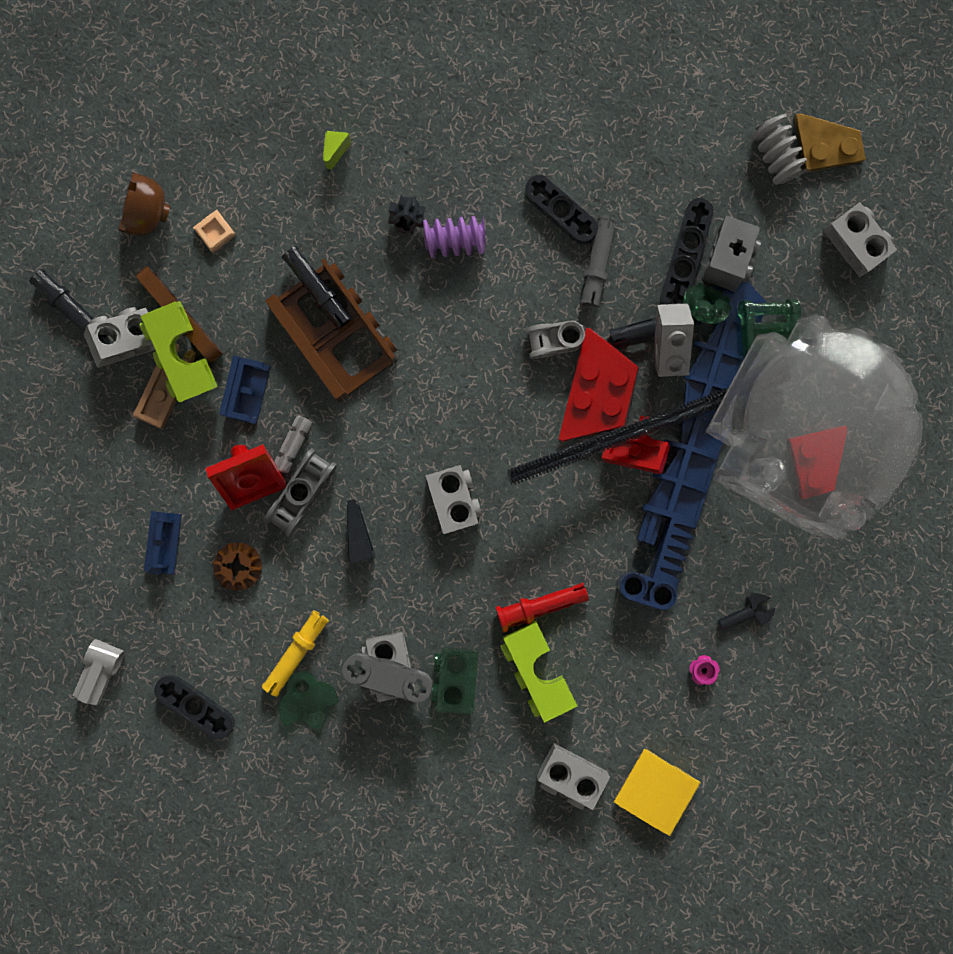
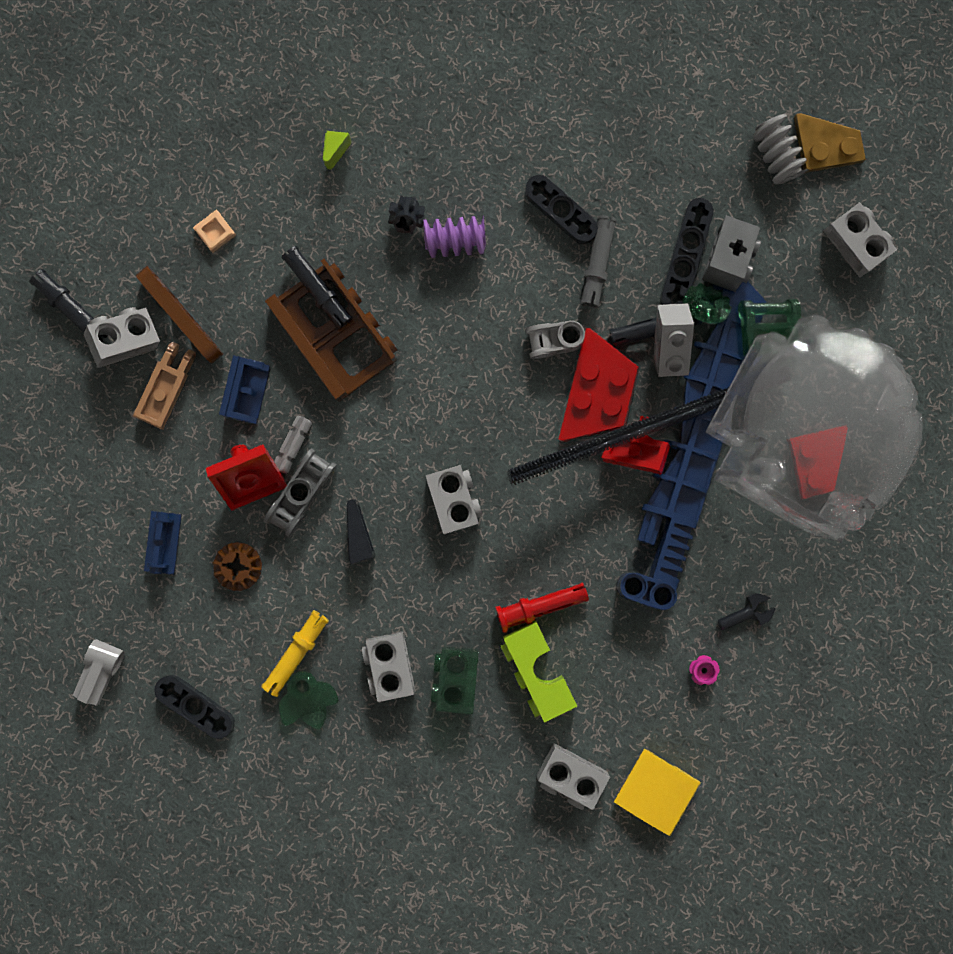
(143, 206): reddish brown cylinder -> none
(163, 329): lime arch -> none
(387, 677): dark grey piece -> none

